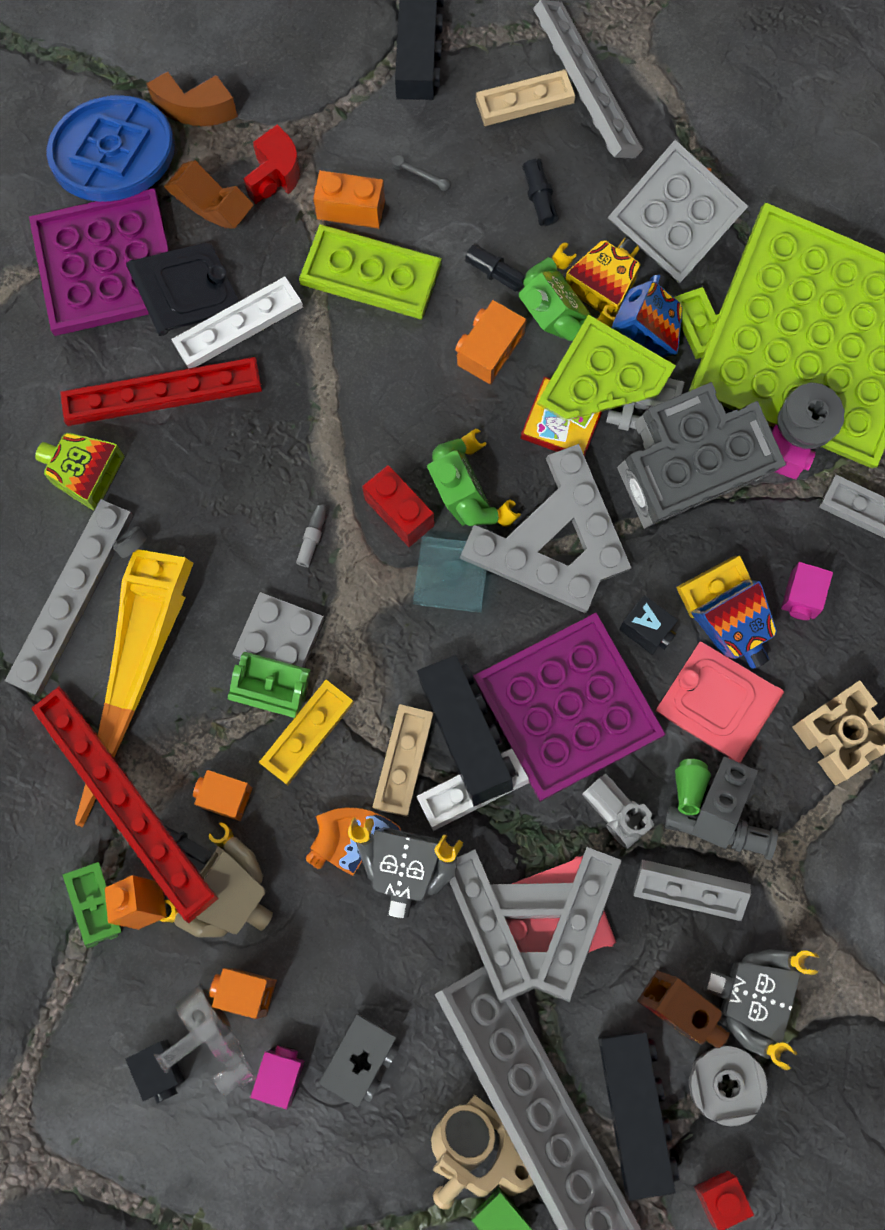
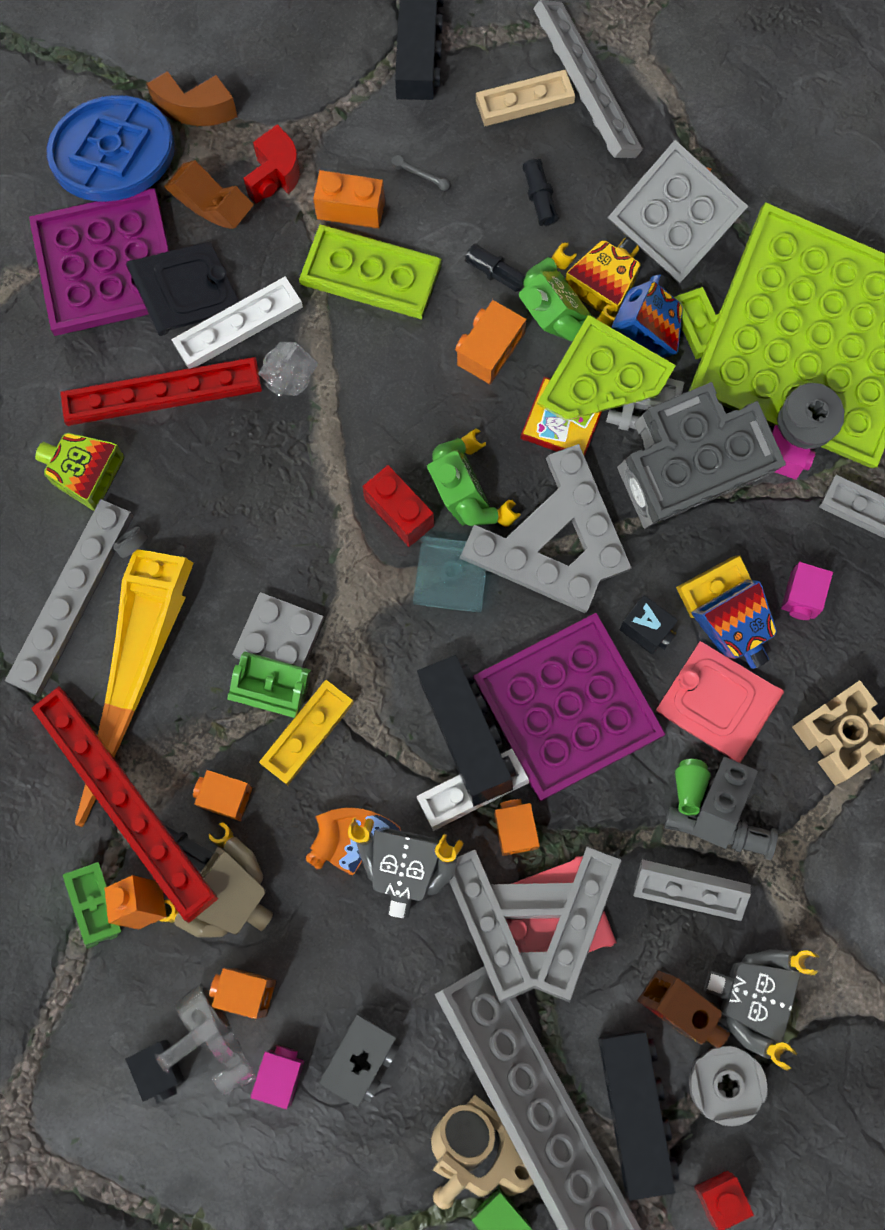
(287, 369): none -> clear brick
(312, 536): light grey piece -> none
(403, 760): tan plate -> none
(516, 827): none -> orange brick
(624, 818): light grey piece -> none

